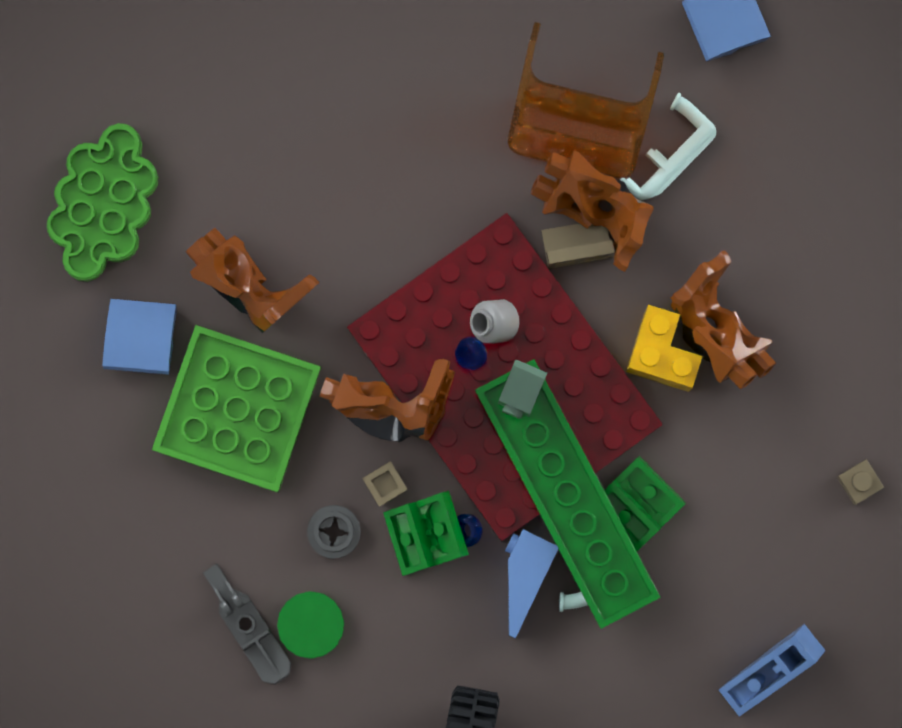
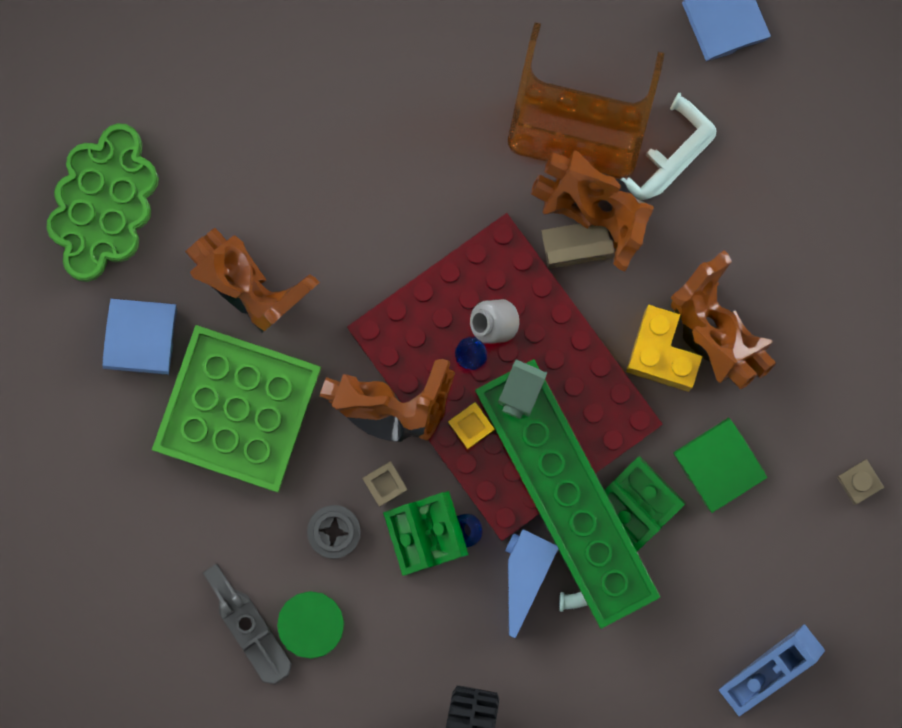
(471, 425): none -> yellow plate
(720, 465): none -> green slope

